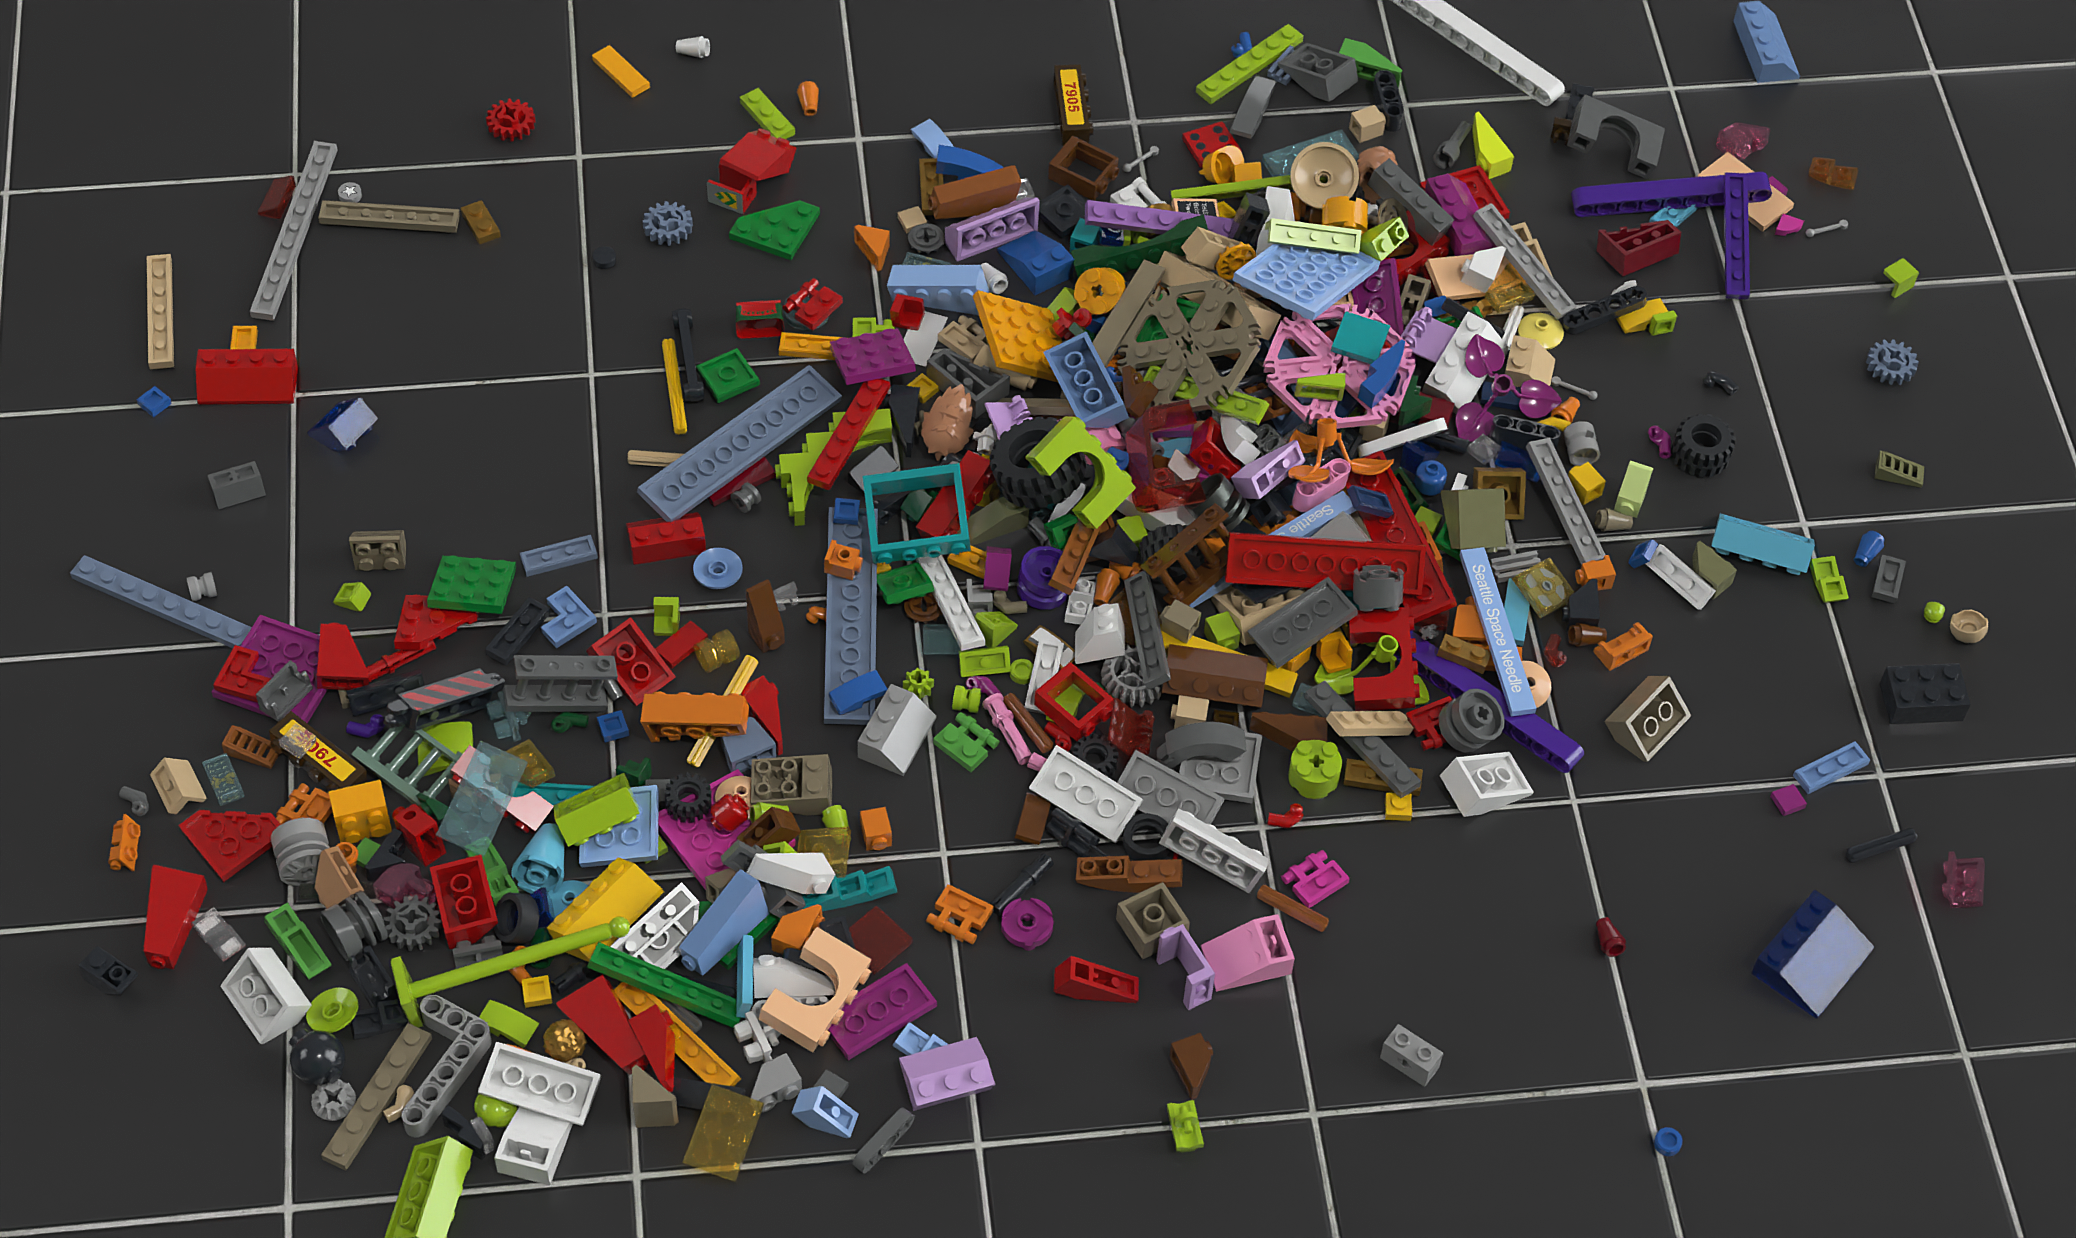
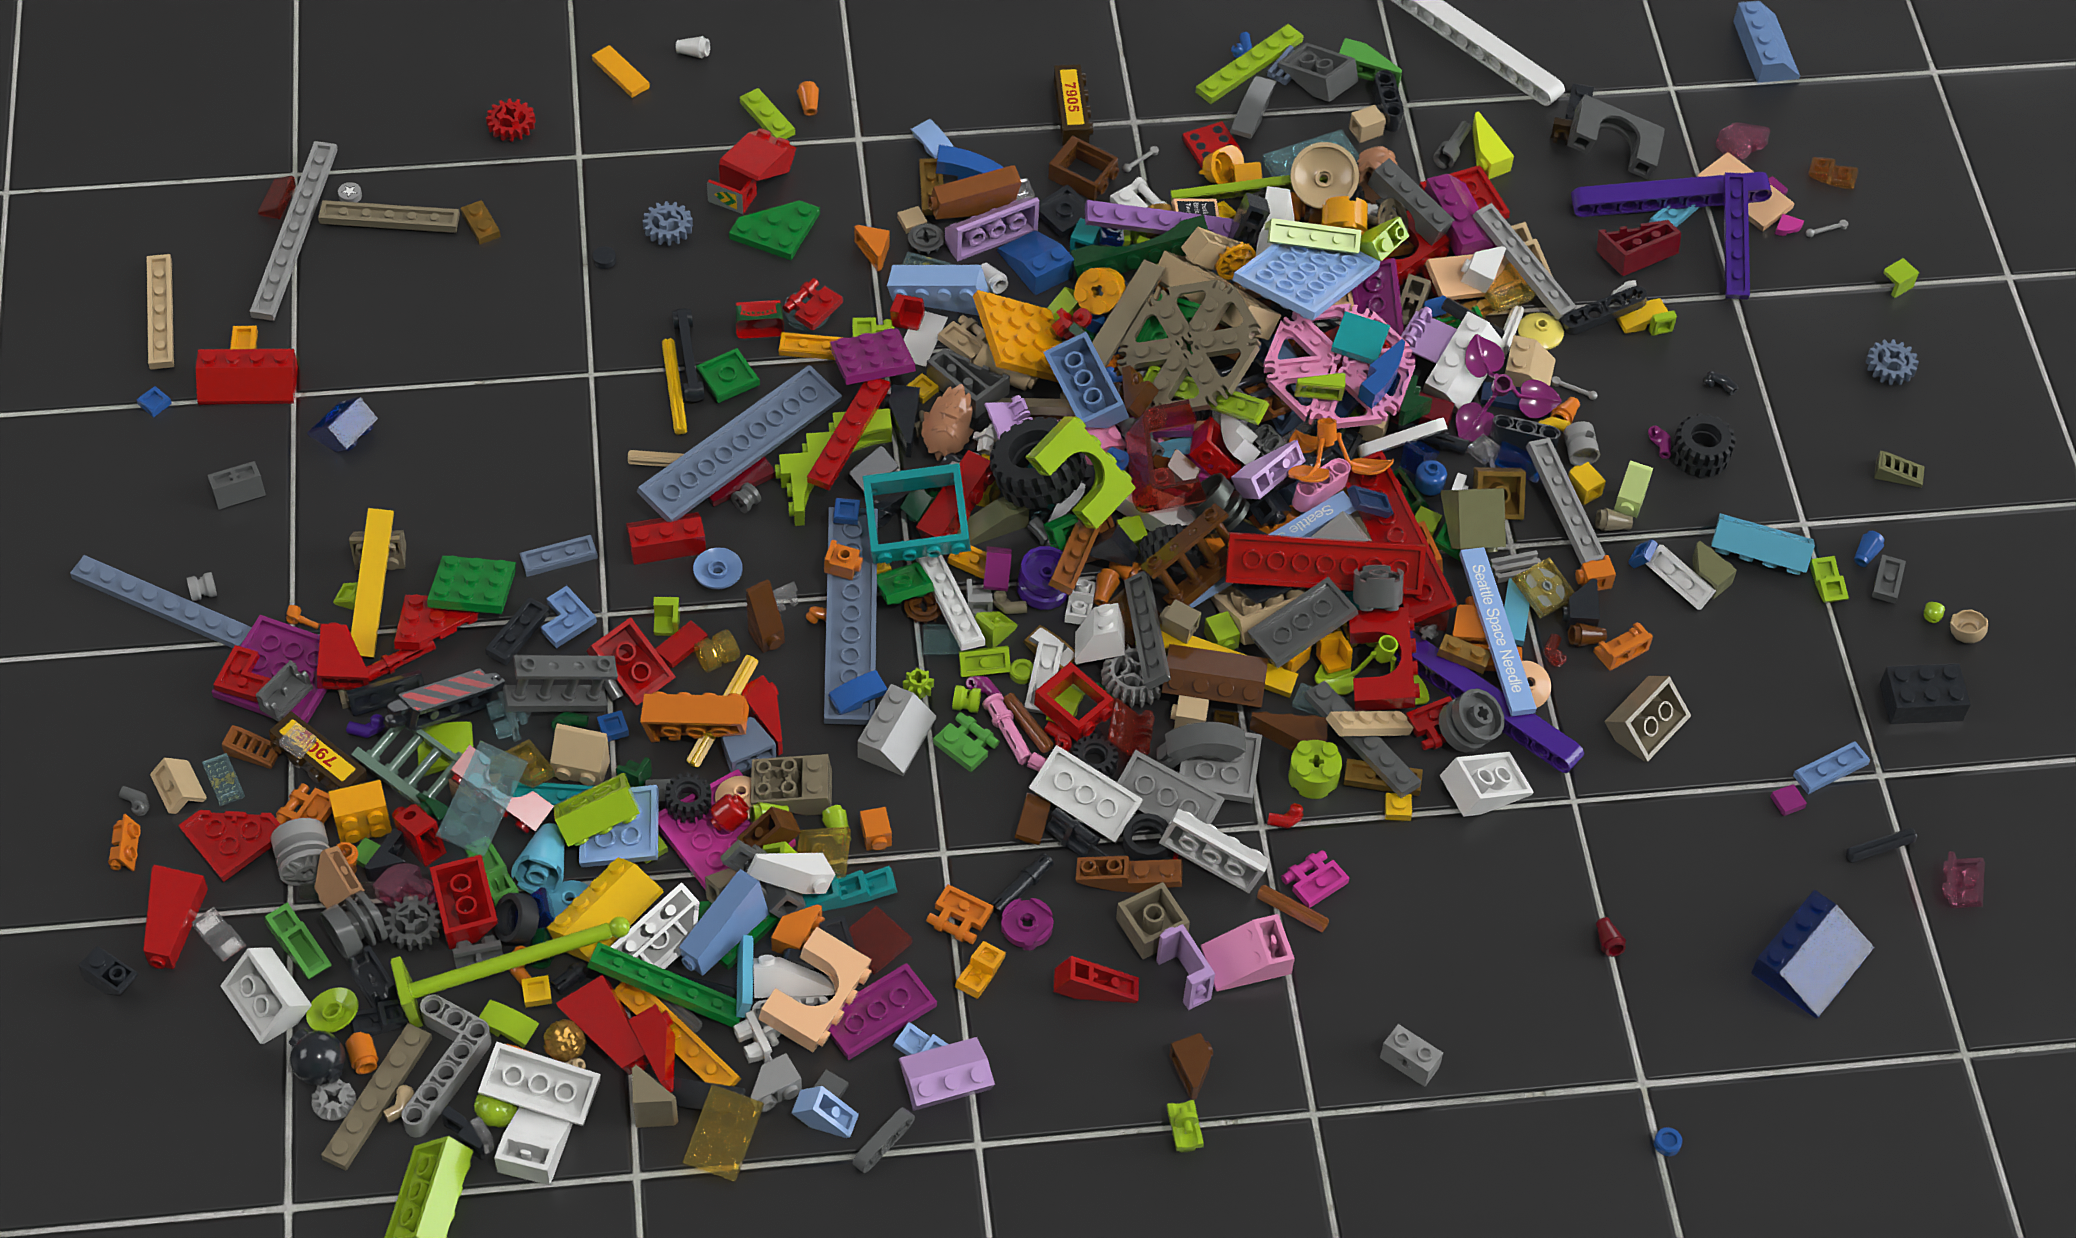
(293, 617): none -> orange hand
(362, 1053): none -> orange brick
(371, 580): none -> yellow tile
(580, 755): none -> tan slope
(980, 970): none -> light orange slope

